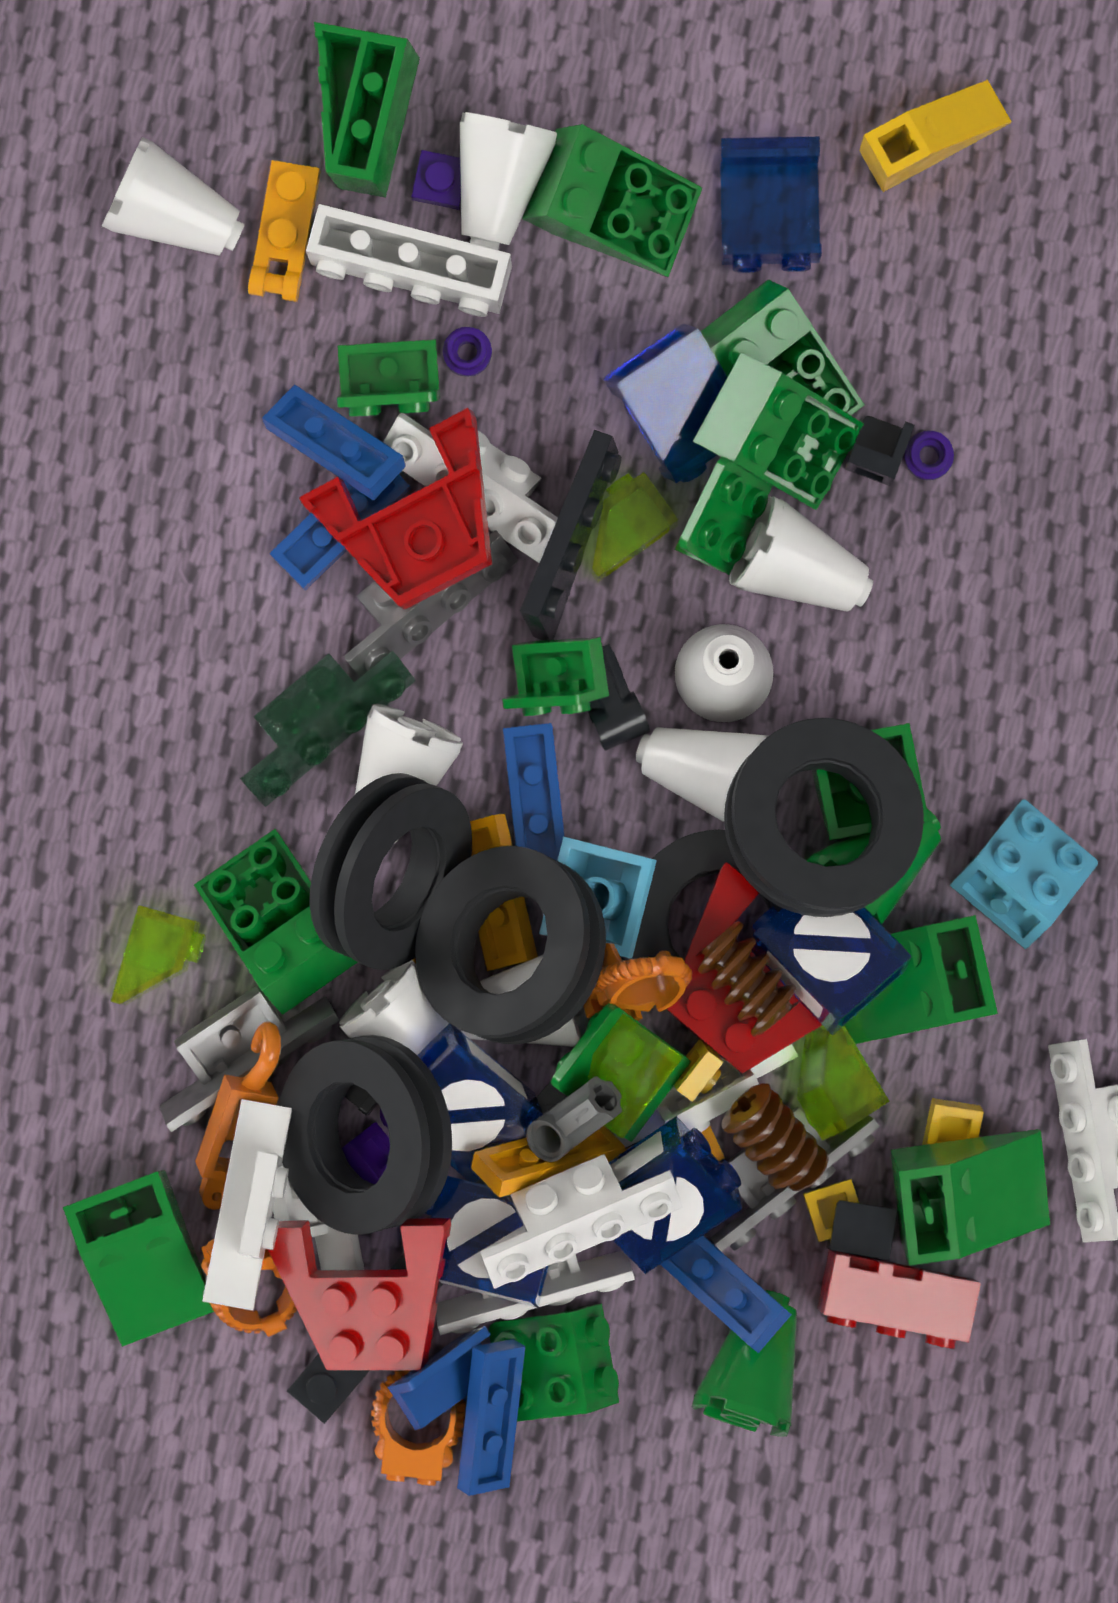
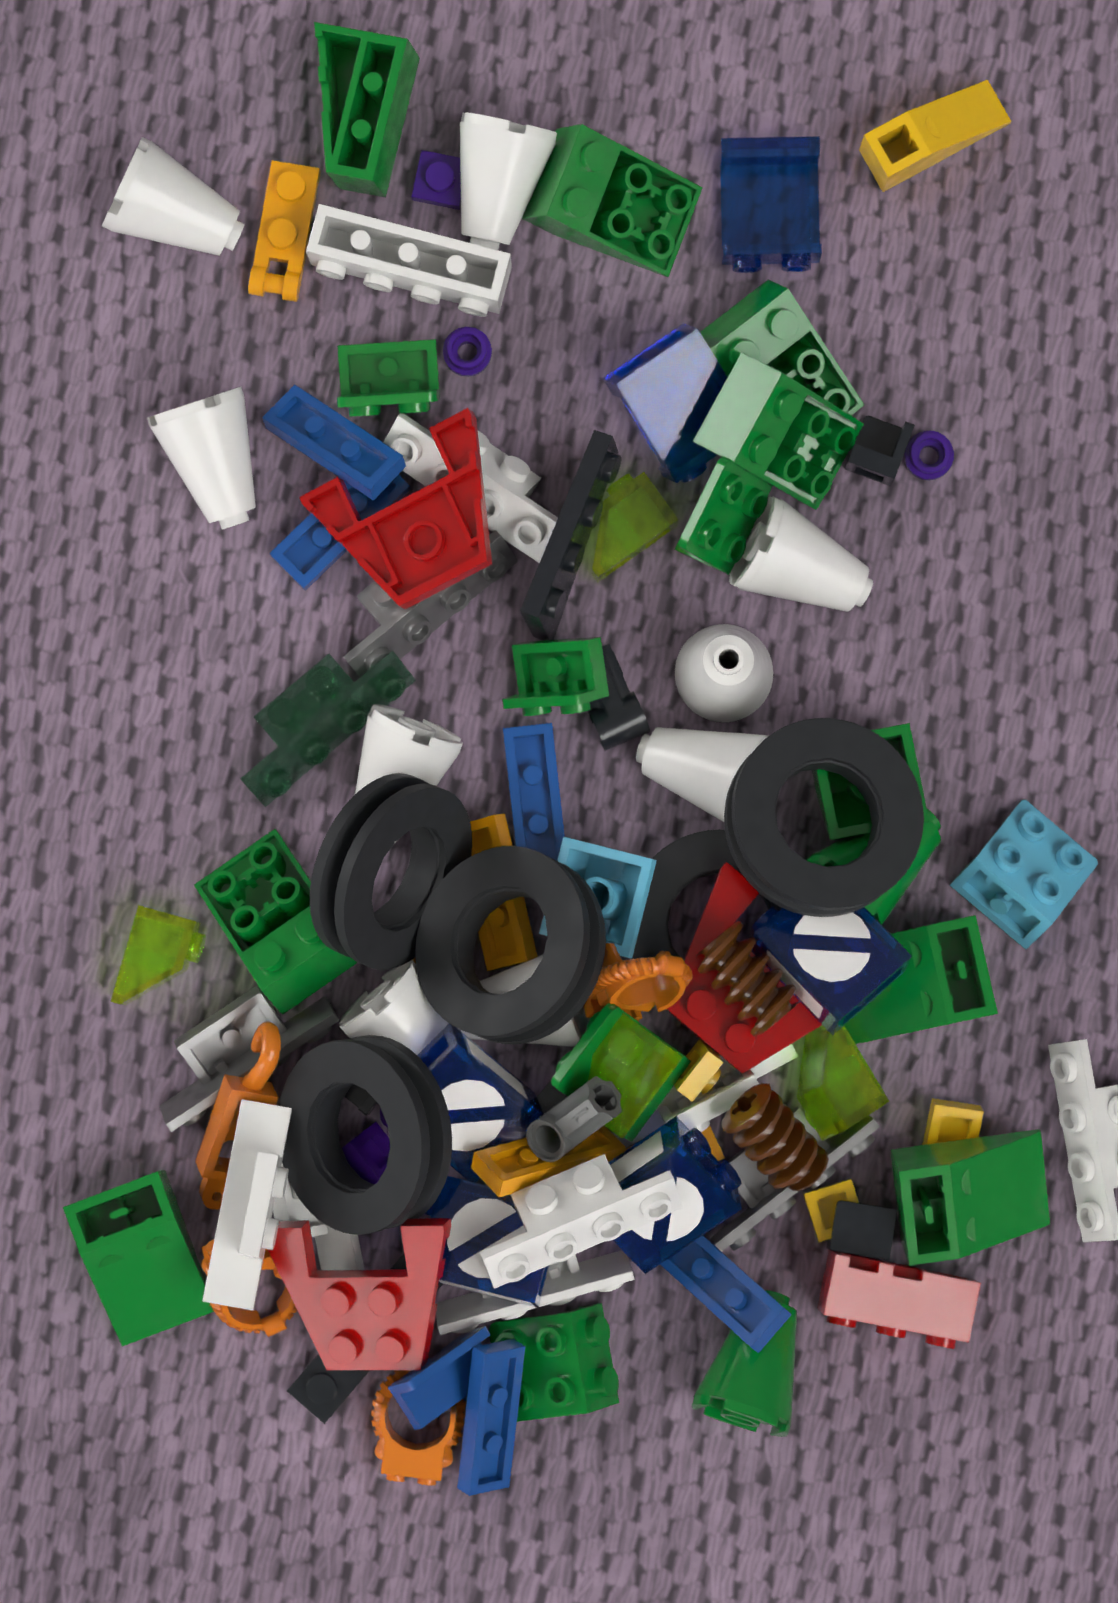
(211, 454): none -> white cone

